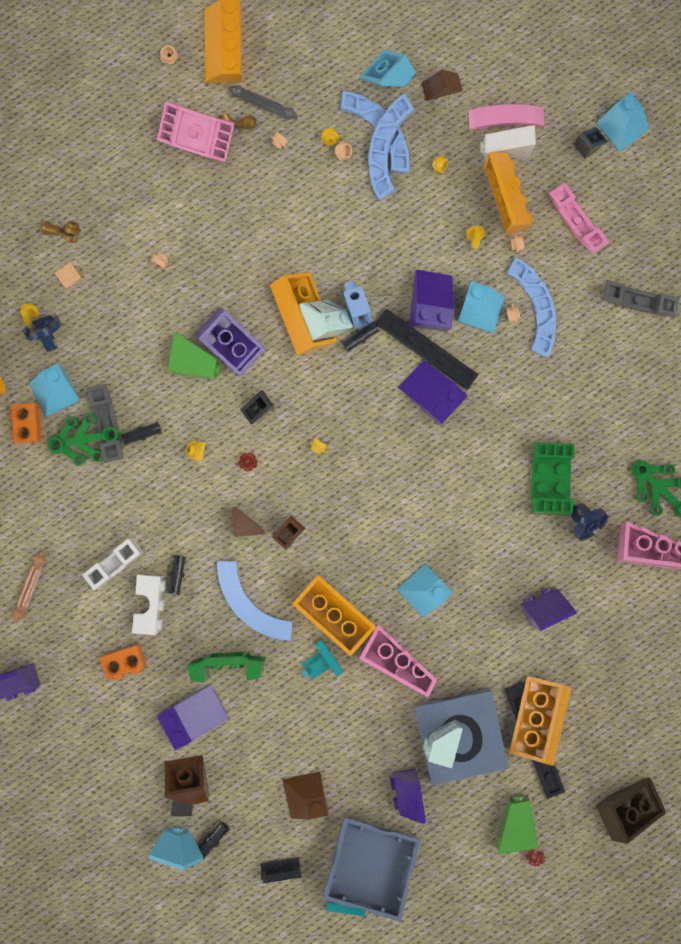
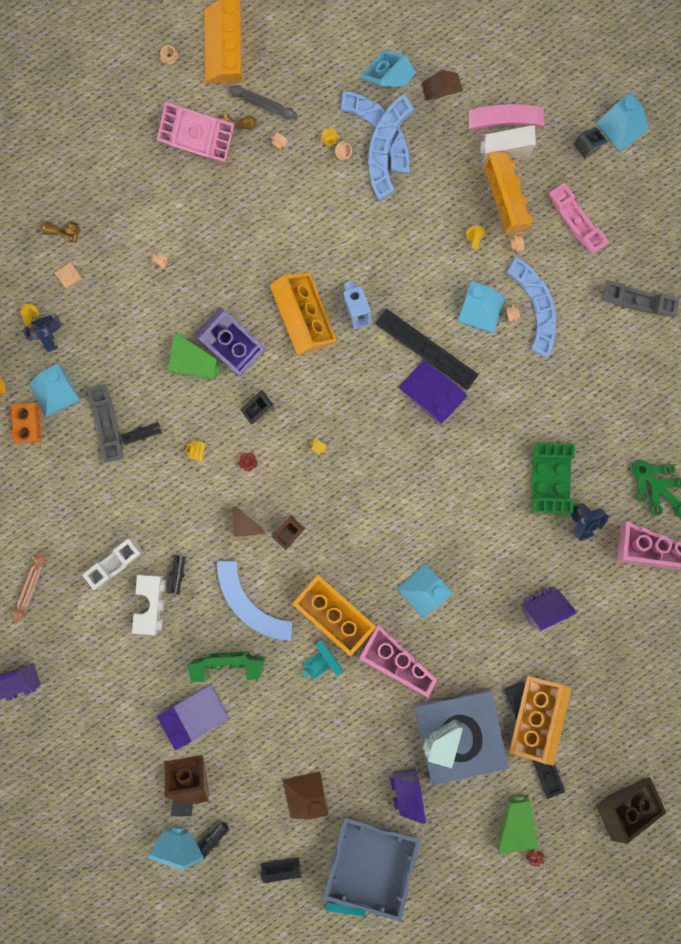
(80, 439): green plant -> none
(122, 658): orange brick -> none
(325, 319): light aqua slope -> none
(360, 336): black pin -> none
(432, 301): dark purple slope -> none
(440, 164): yellow plate -> none

